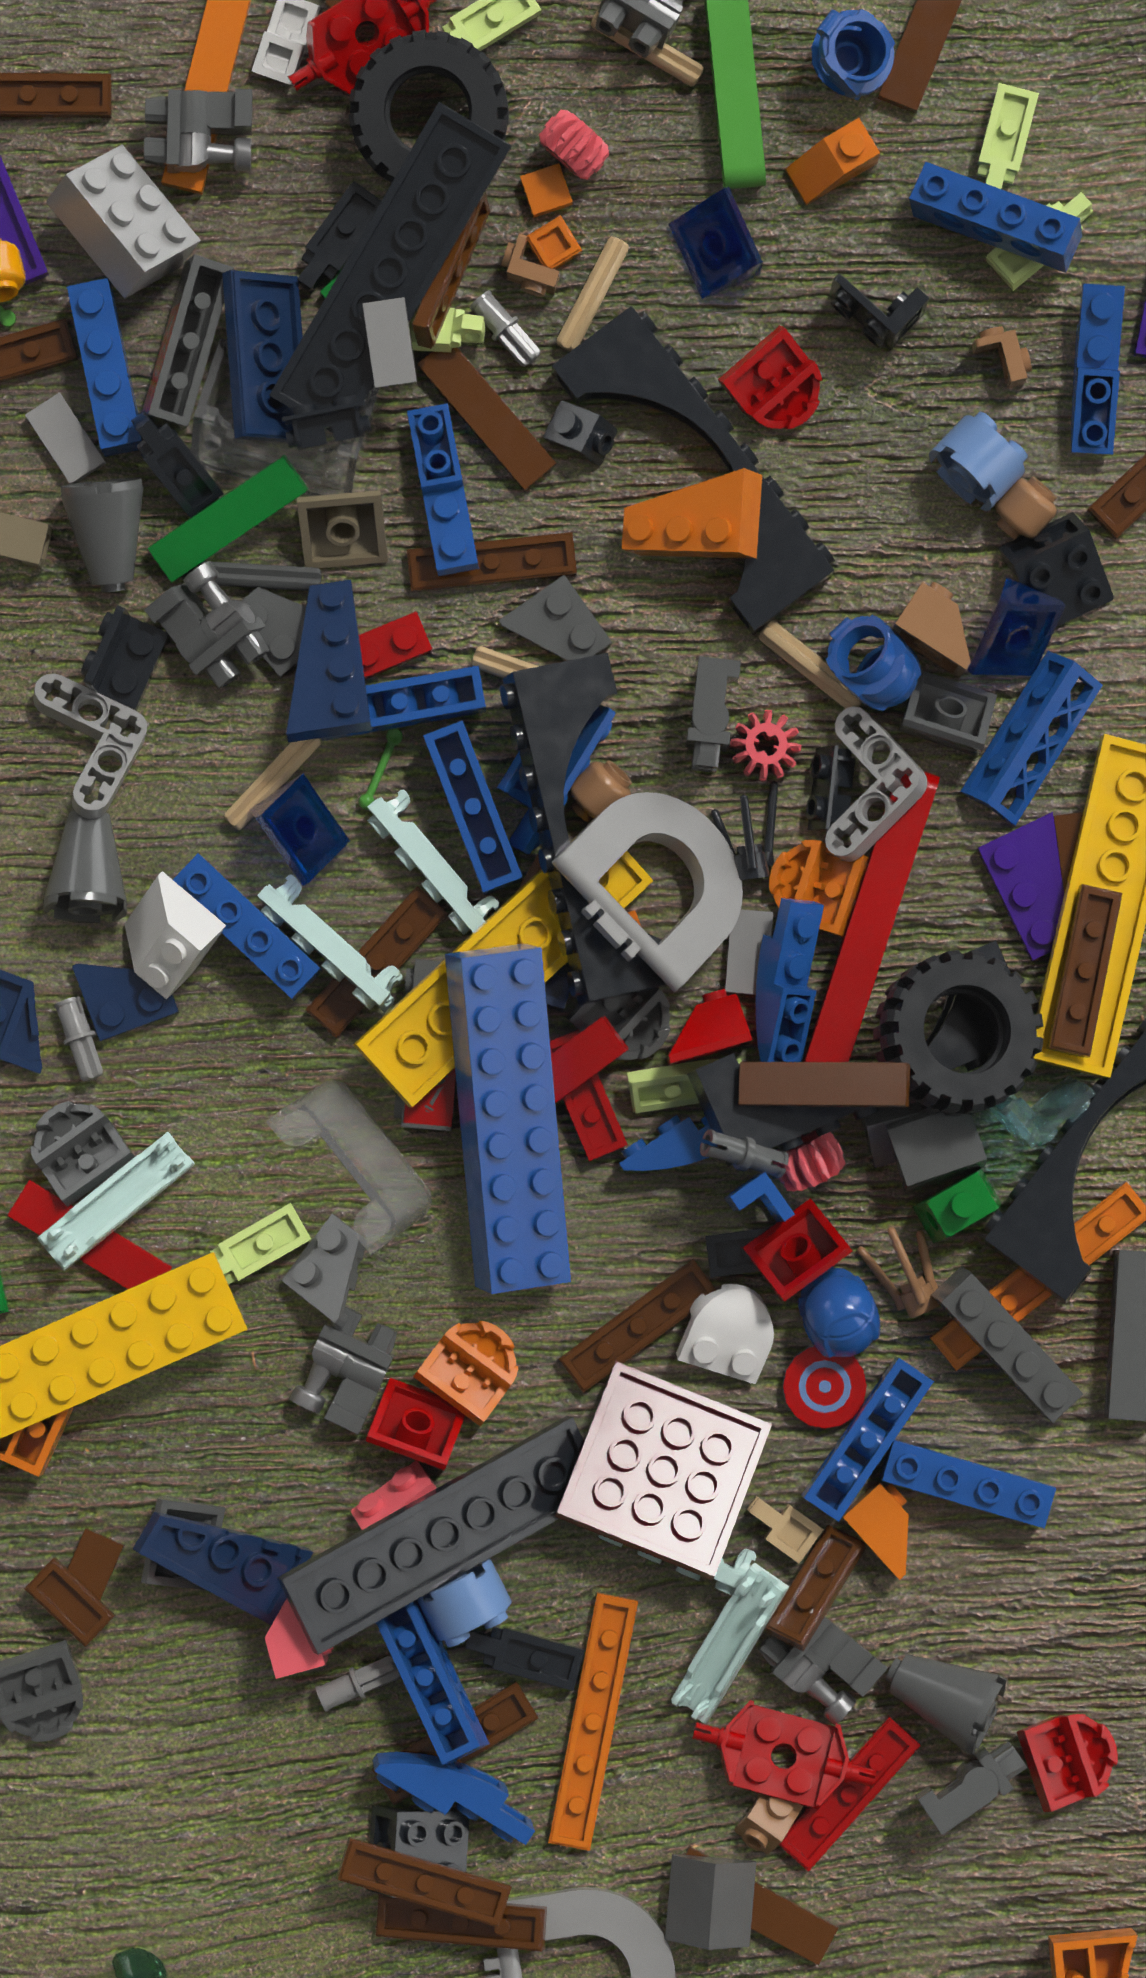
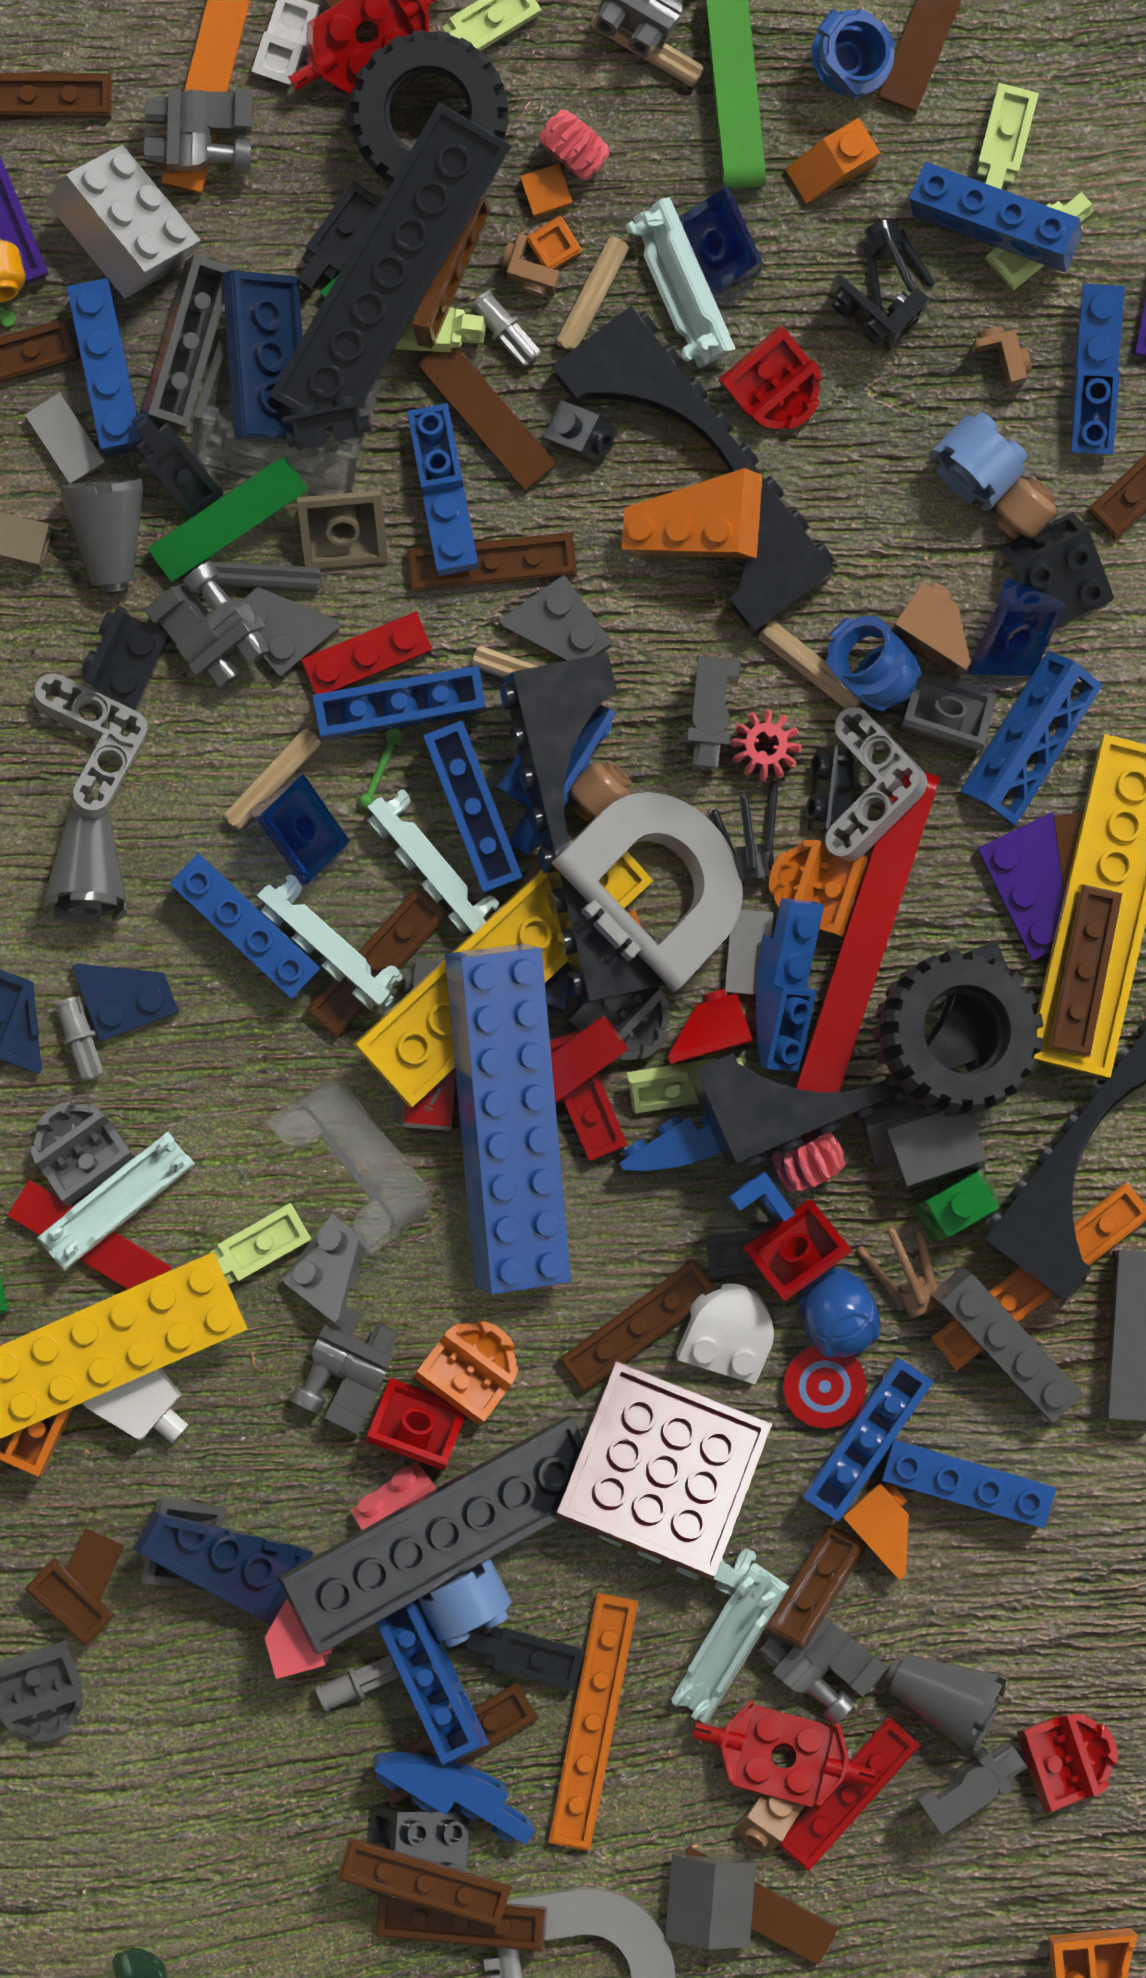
(142, 1406): none -> white torso
(169, 935): white slope -> none
(329, 675): dark blue wing -> none
(389, 342): light grey tile -> none
(682, 283): none -> light aqua piece
(744, 1153): dark grey pin -> none
(789, 1530): tan plate -> none
(824, 1084): reddish brown tile -> none
(888, 243): none -> black plant
(1038, 1123): clear light blue bracket -> none

